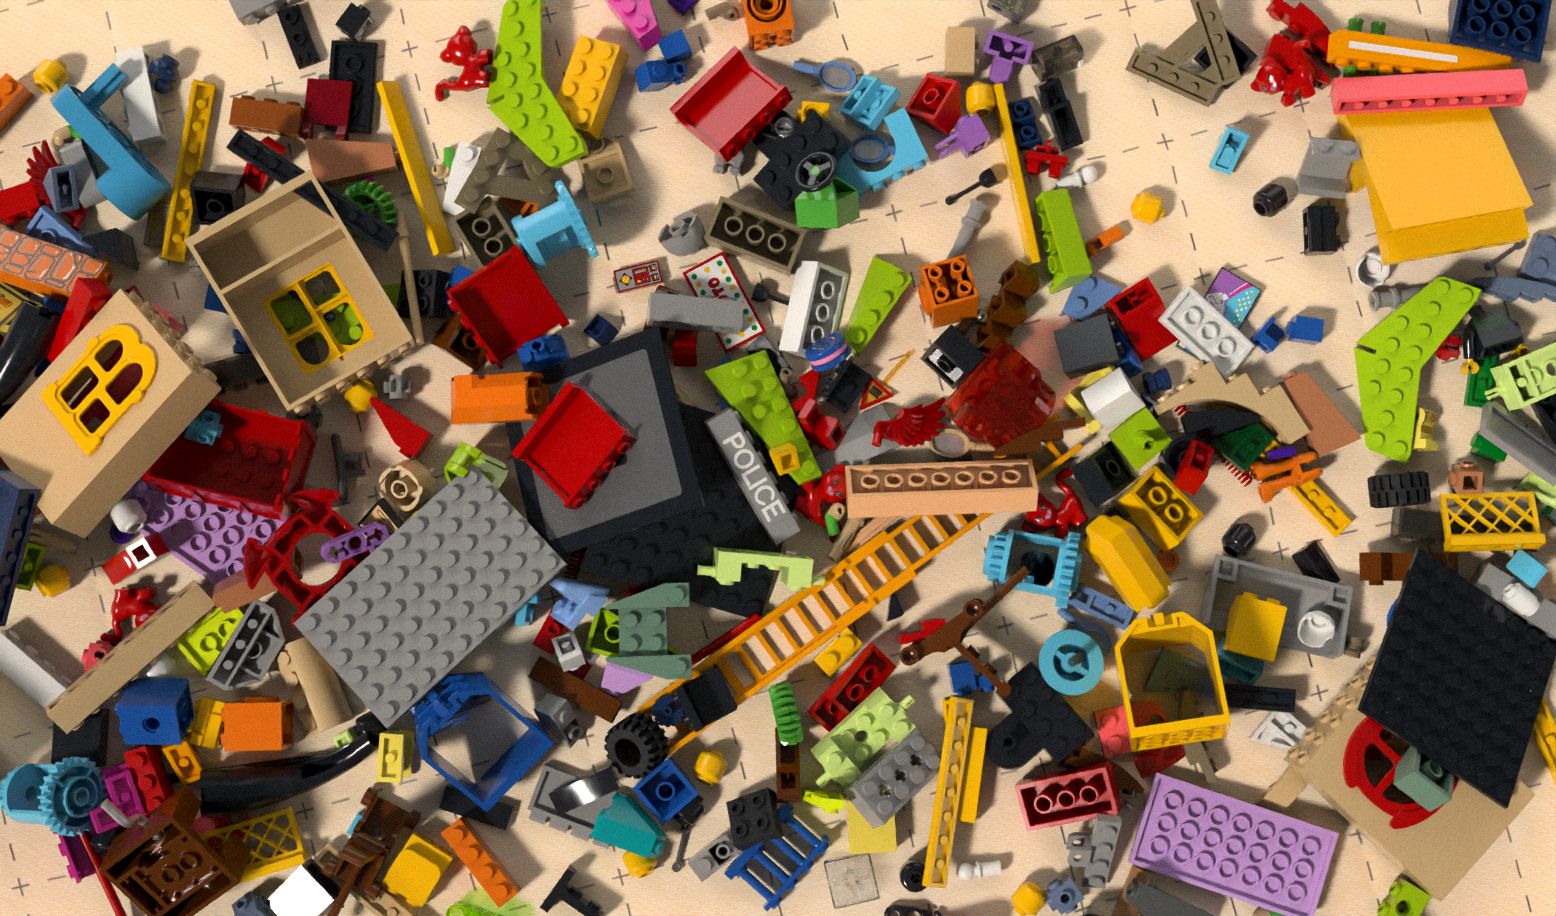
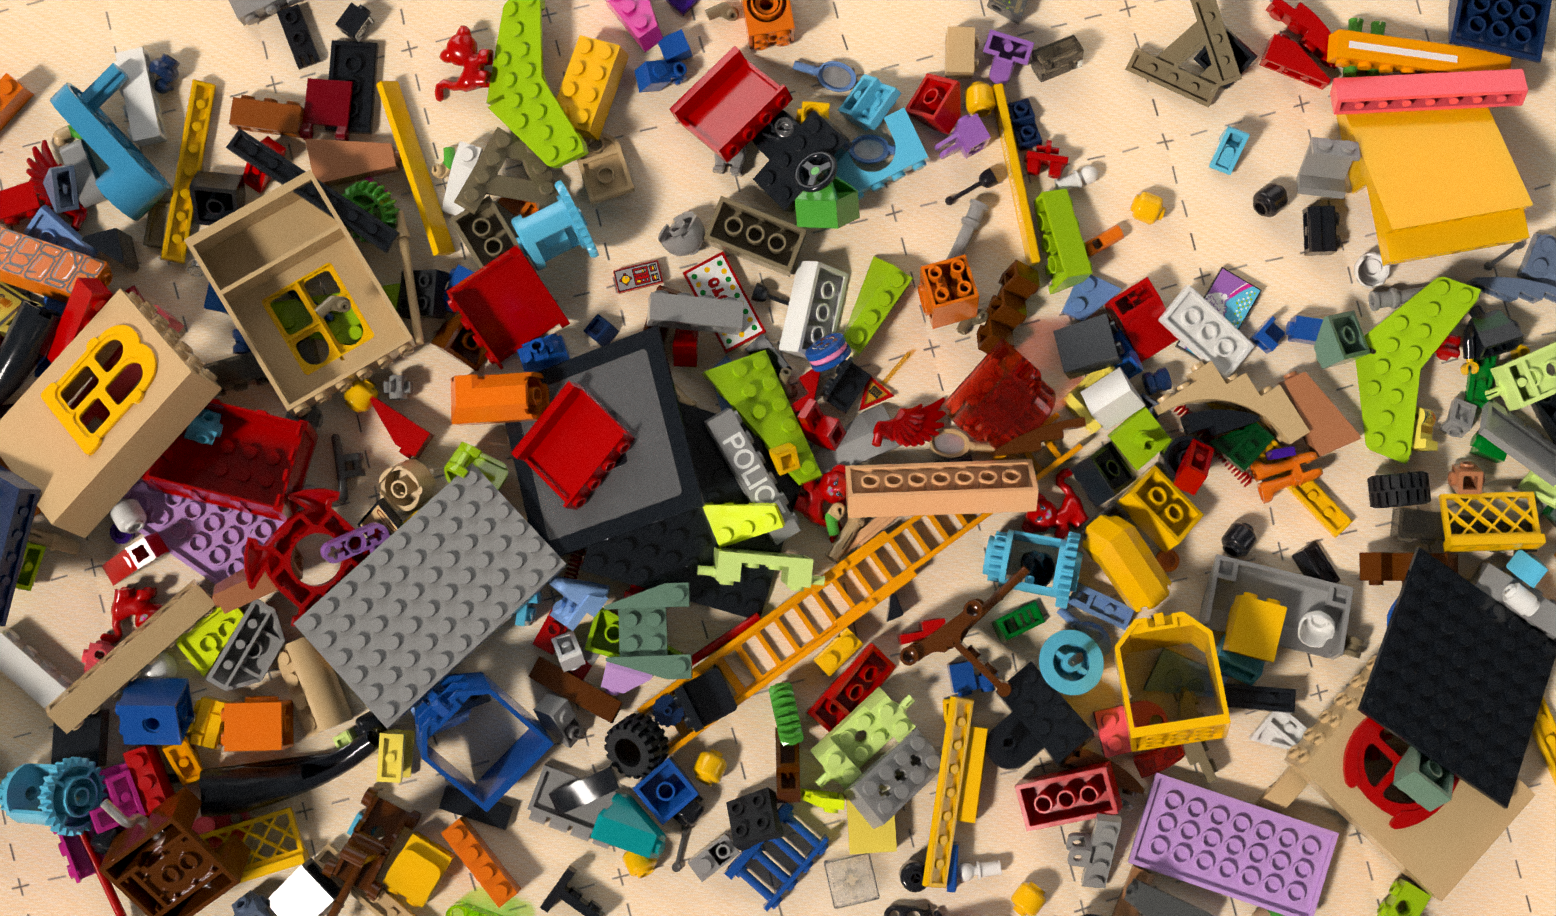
(50, 76): yellow head -> none
(53, 580): yellow head -> none
(333, 303): none -> dark tan arm
(742, 521): none -> neon yellow wing
(952, 356): black slope -> none
(952, 875): none -> blue tile
(1001, 631): none -> green slope
(1058, 113): black slope -> none
(1069, 901): sand blue brick -> none
(1275, 78): red animal -> none
(1340, 340): none -> sand green slope
(1459, 418): none -> light grey bracket

